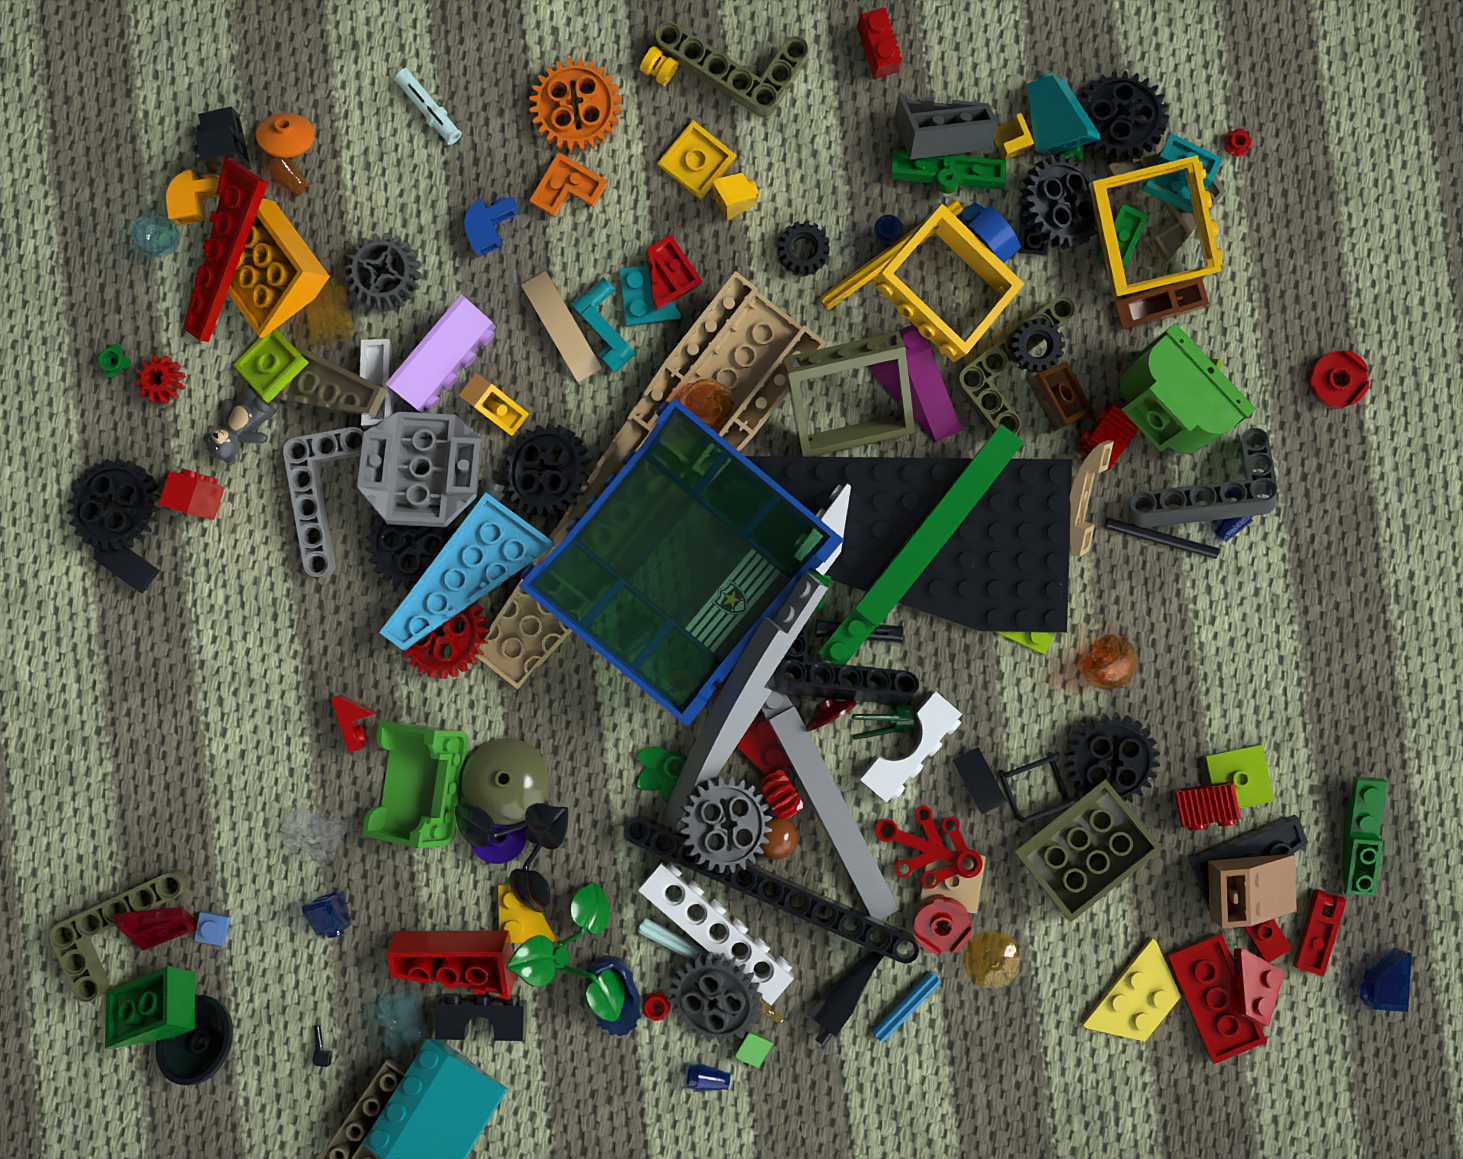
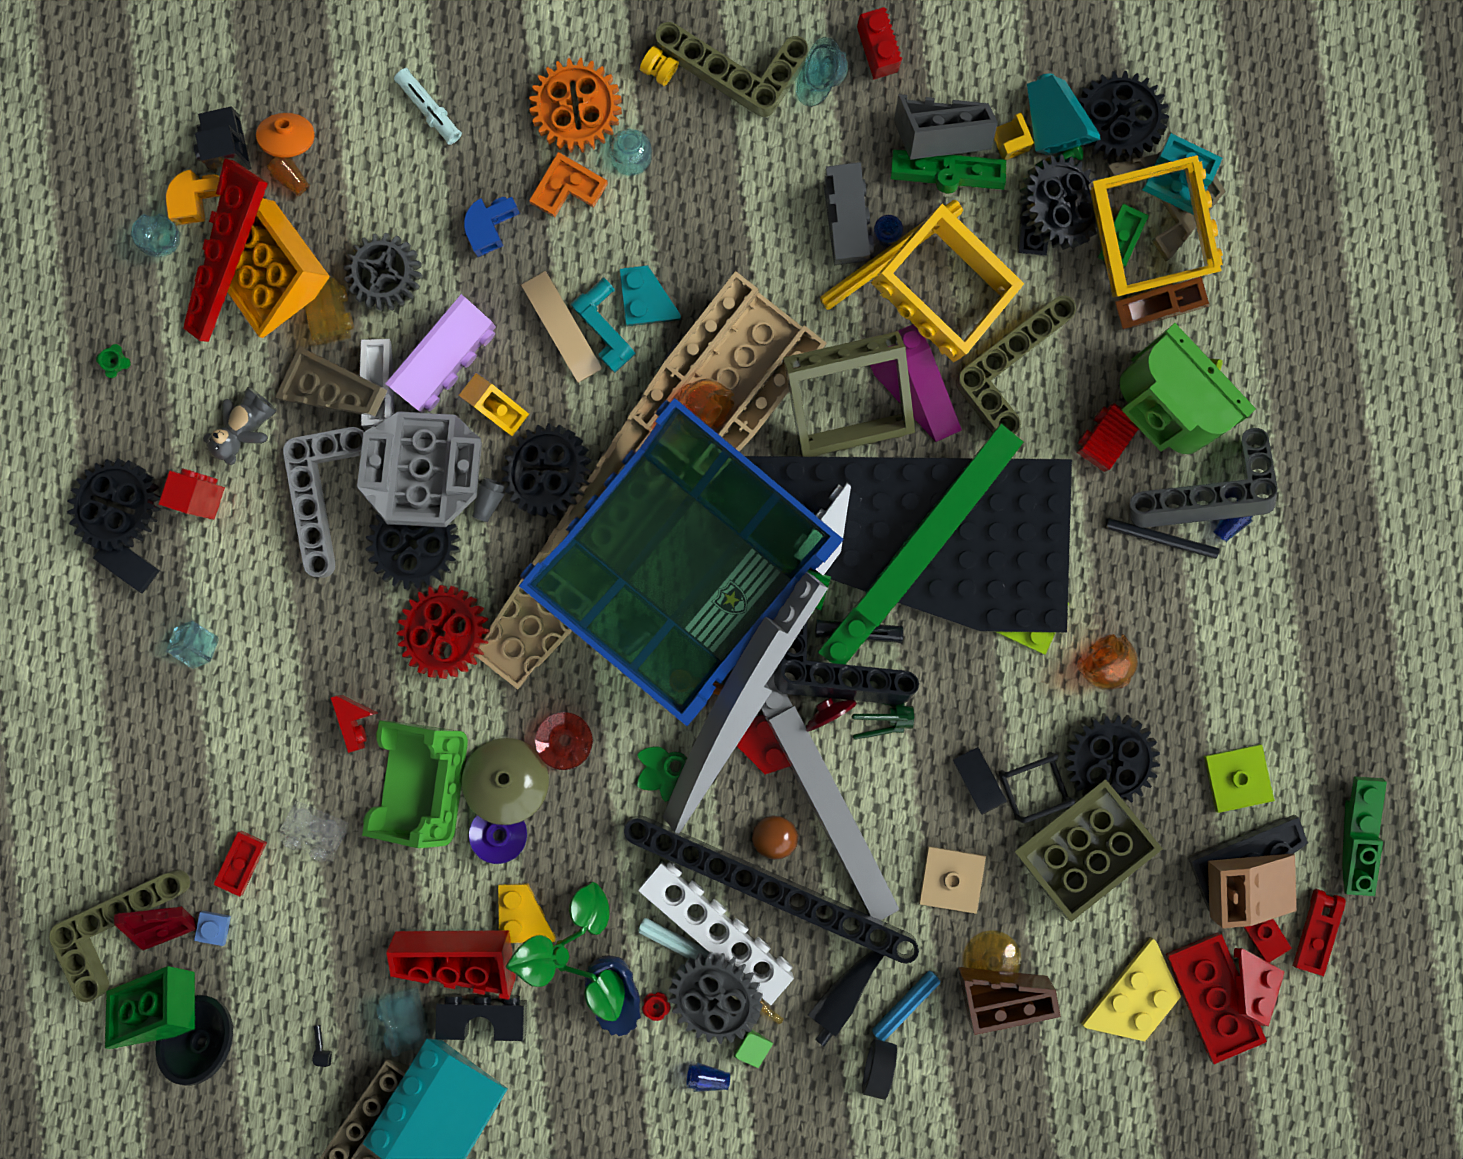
(170, 378): red gear -> none
(192, 644): none -> clear light blue panel
(240, 863): none -> red plate
(270, 364): lime plate -> none
(328, 914): clear blue slope -> none
(475, 560): medium azure wing -> none
(543, 825): black plant -> none
(549, 746): none -> clear red dish
(630, 152): none -> clear light blue hair
(669, 272): red wing -> none
(696, 160): yellow tile -> none
(699, 829): dark grey gear -> none
(734, 194): yellow slope -> none
(780, 794): red gear -> none
(803, 231): black tyre -> none
(823, 69): none -> clear light blue piece
(847, 213): none -> dark grey wedge
(879, 1069): none -> black tyre
(932, 849): red plant -> none
(935, 720): white arch -> none
(941, 909): red plate -> none
(991, 230): blue brick -> none
(1006, 999): none -> reddish brown wedge
(1052, 338): black tyre -> none
(1060, 395): reddish brown slope -> none
(1081, 531): tan slope -> none
(1207, 805): red brick -> none
(1230, 145): red plate -> none
(1355, 378): red plate -> none
(1388, 983): clear blue slope -> none

